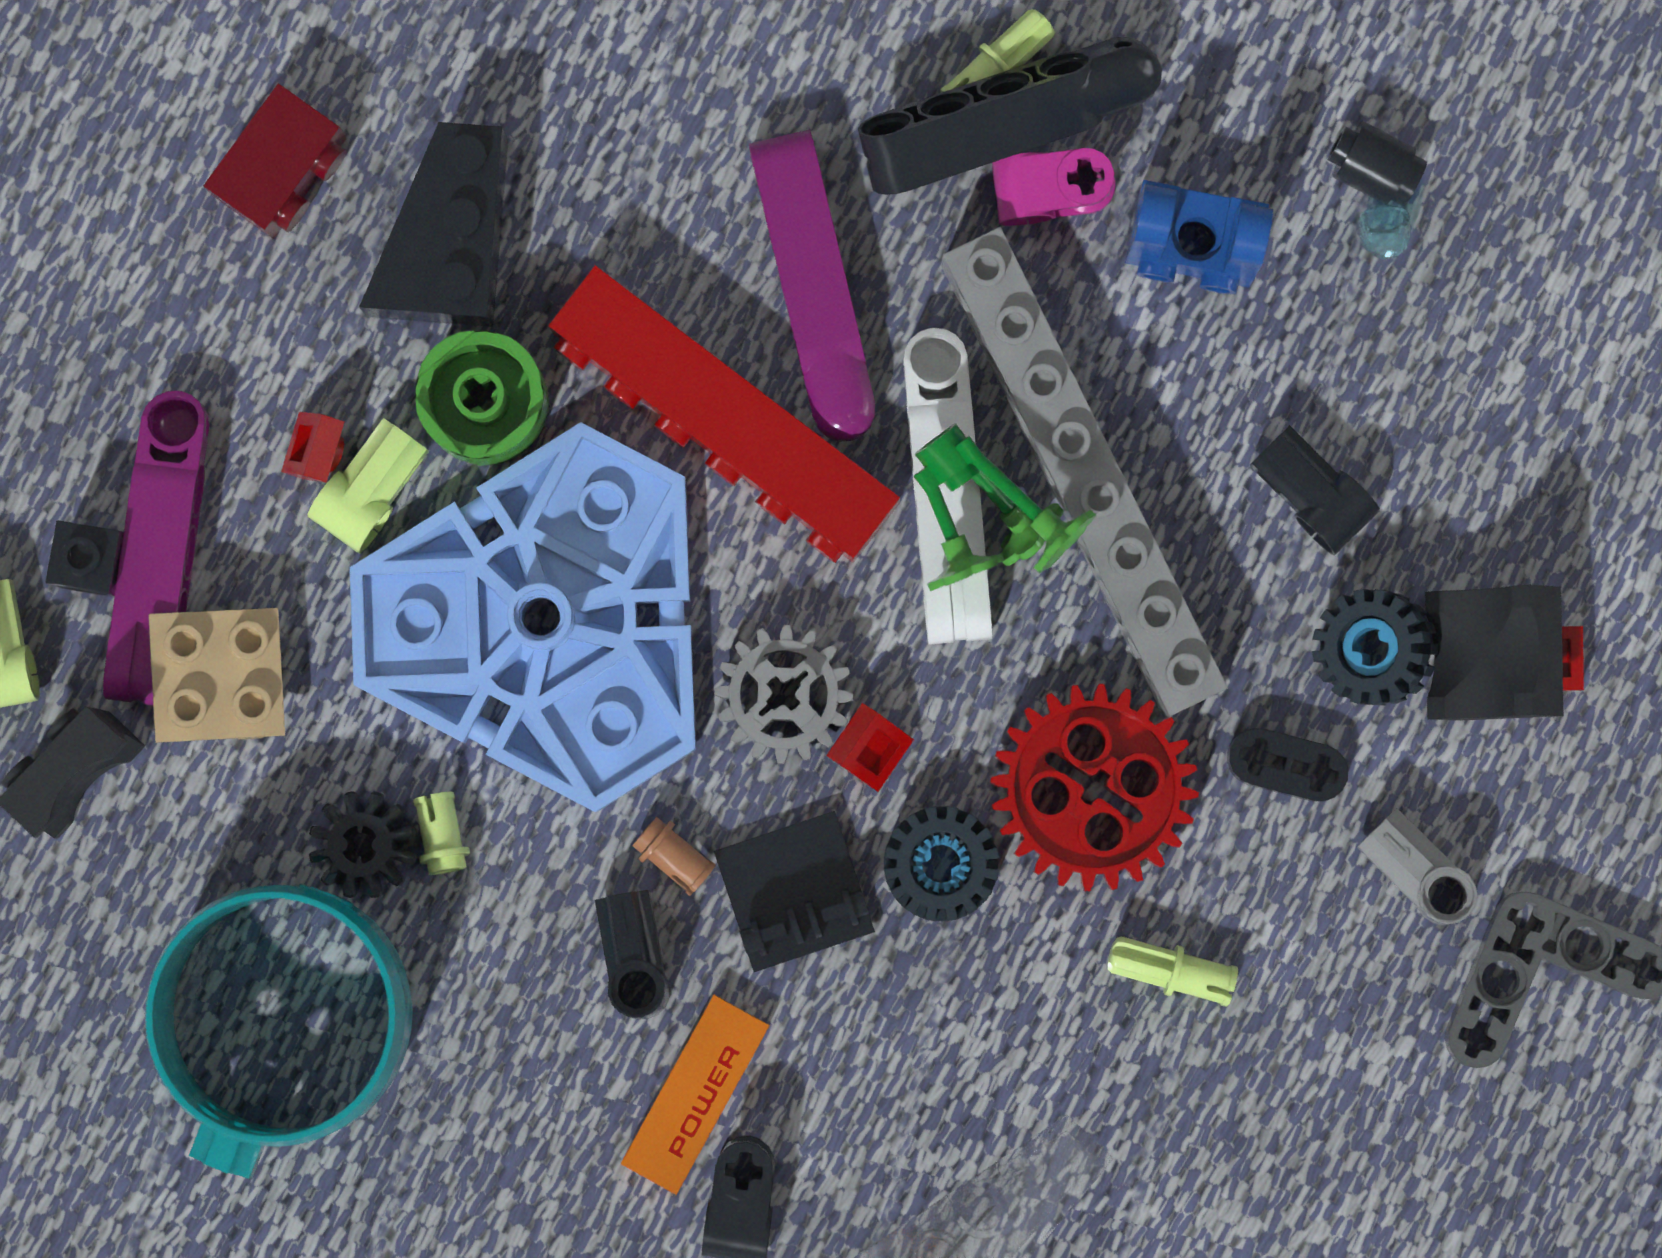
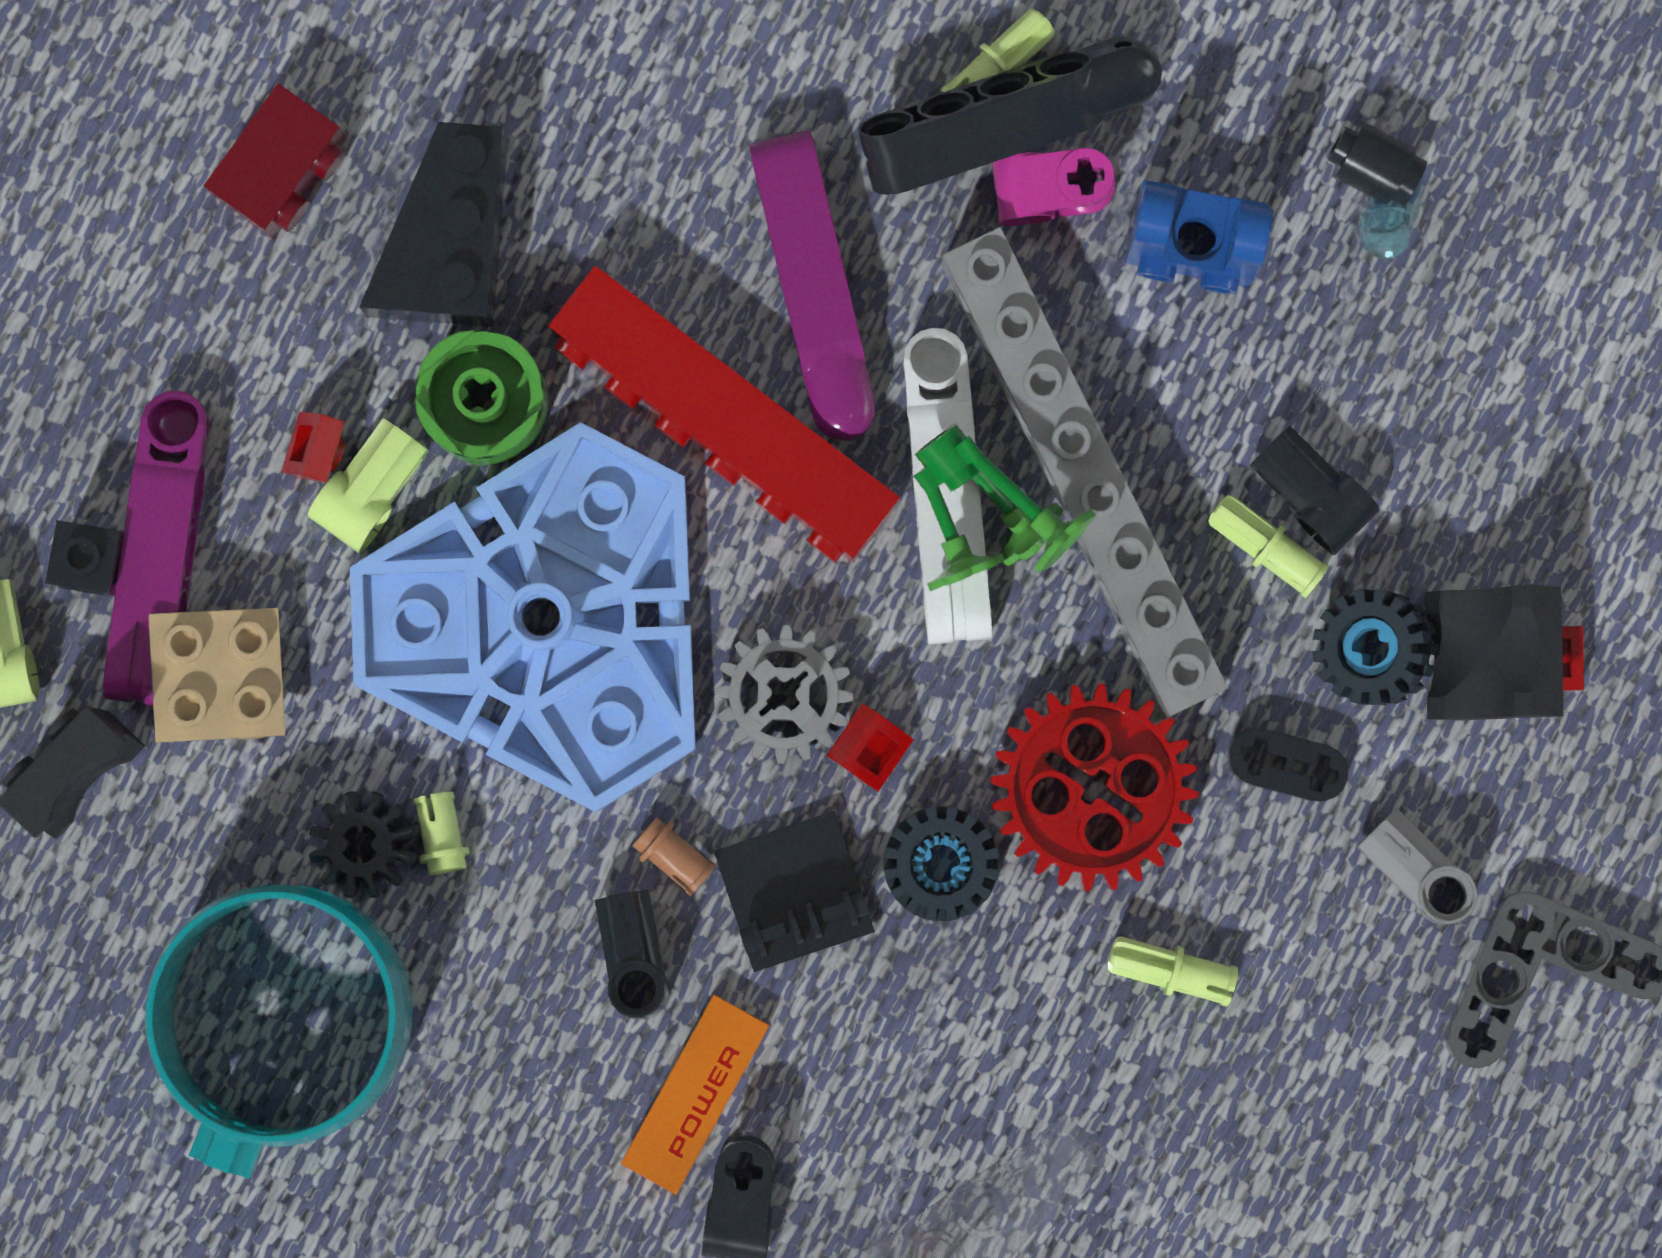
(1267, 545): none -> yellowish green axle

